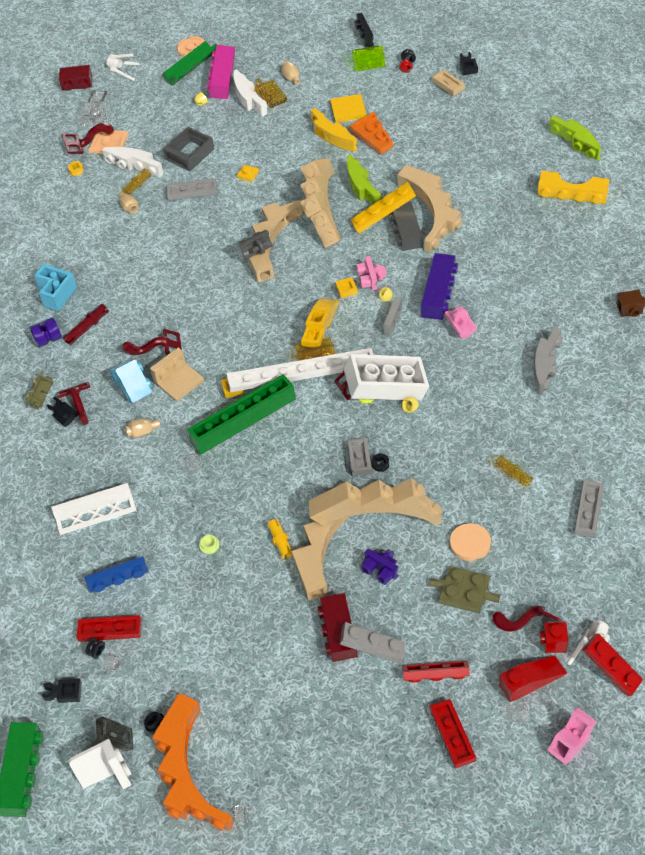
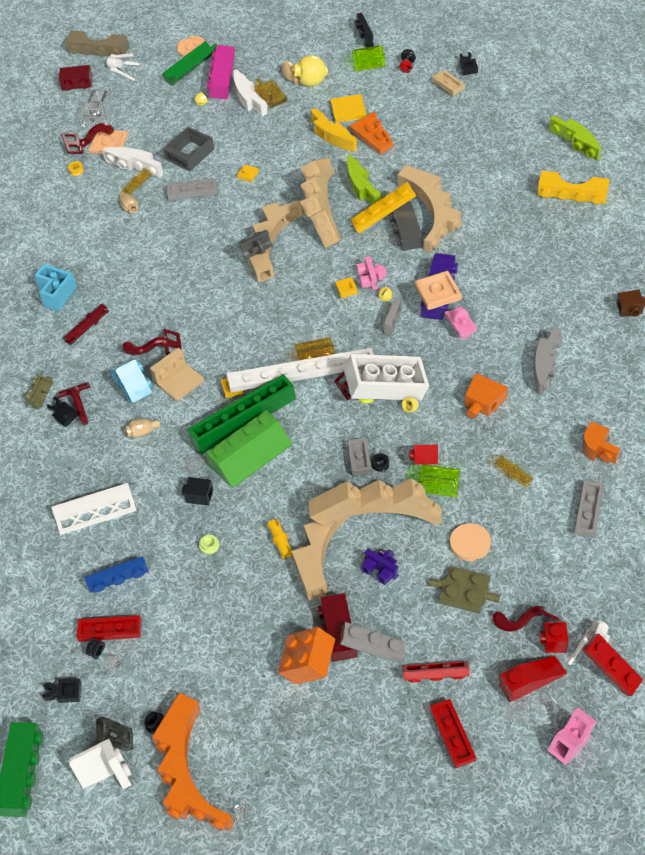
(45, 332): dark purple wheel -> none
(79, 43): none -> dark tan arch
(198, 491): none -> black brick
(248, 449): none -> bright green slope
(306, 655): none -> orange brick
(310, 70): none -> light yellow brick
(318, 321): yellow slope -> none
(424, 454): none -> red brick
(438, 290): none -> light nougat tile
(439, 480): none -> clear neon green hinge
(484, 396): none -> orange torso
(596, 444): none -> orange brick

